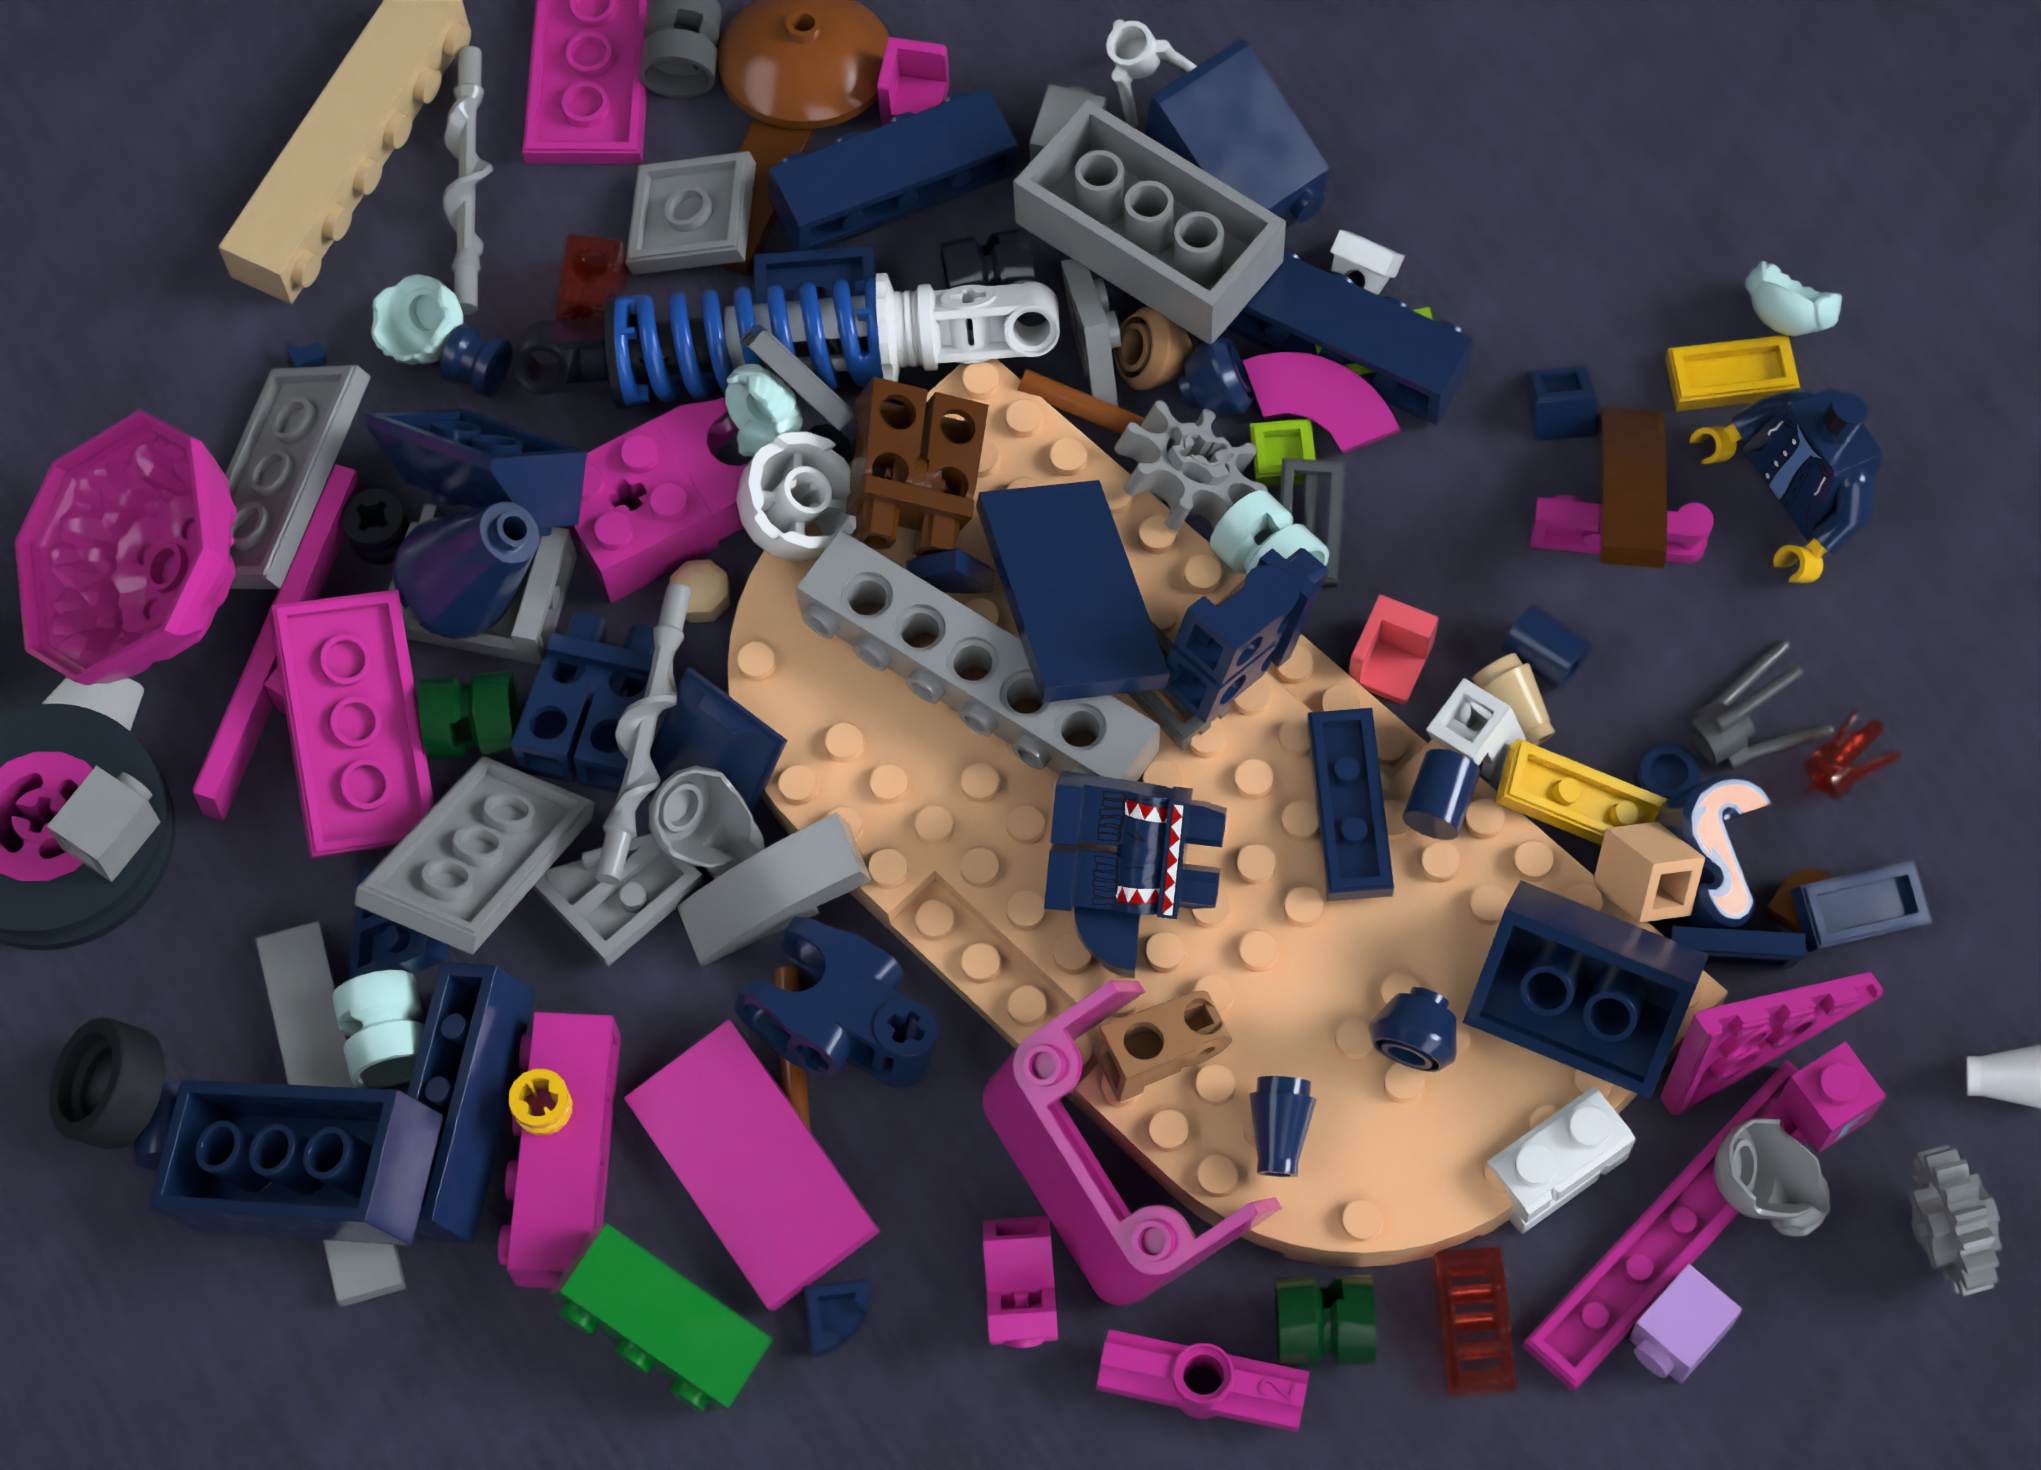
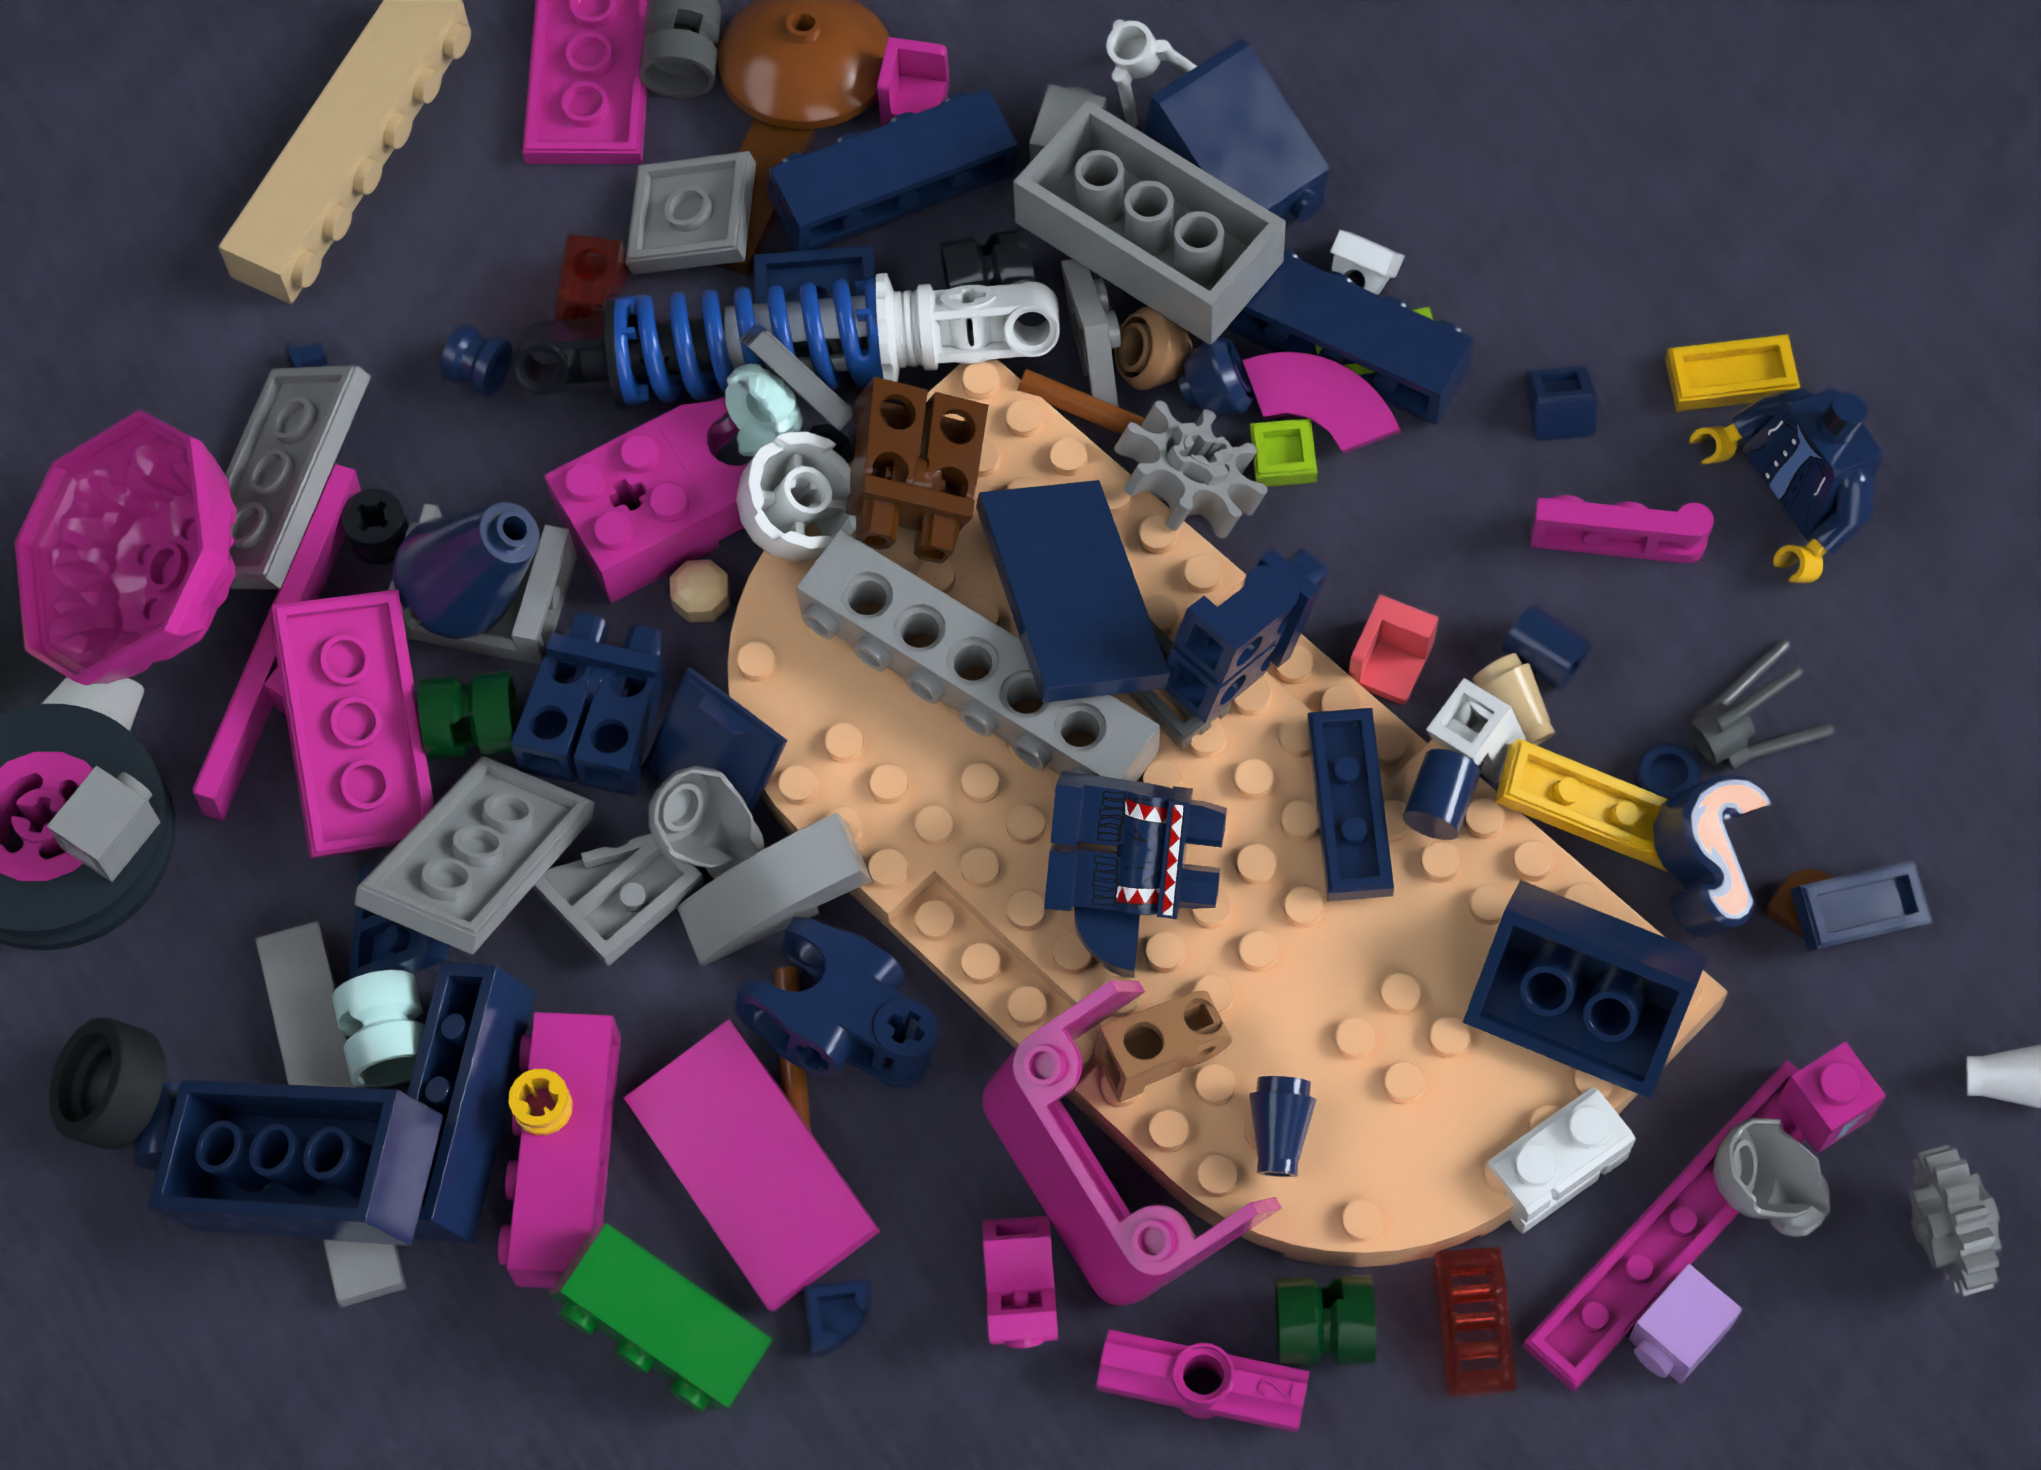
(415, 319): light aqua hair -> none
(460, 194): light grey piece -> none
(483, 462): dark blue slope -> none
(637, 732): light grey piece -> none
(953, 572): dark blue tile -> none
(1257, 526): light aqua wheel -> none
(1313, 469): dark grey tile -> none
(1416, 1030): dark blue cone -> none
(1632, 488): reddish brown slope -> none
(1648, 871): light nougat brick -> none
(1743, 946): dark blue tile -> none
(1748, 1034): dark pink tile -> none
(1788, 305): light aqua hair -> none
(1831, 762): clear red piece -> none

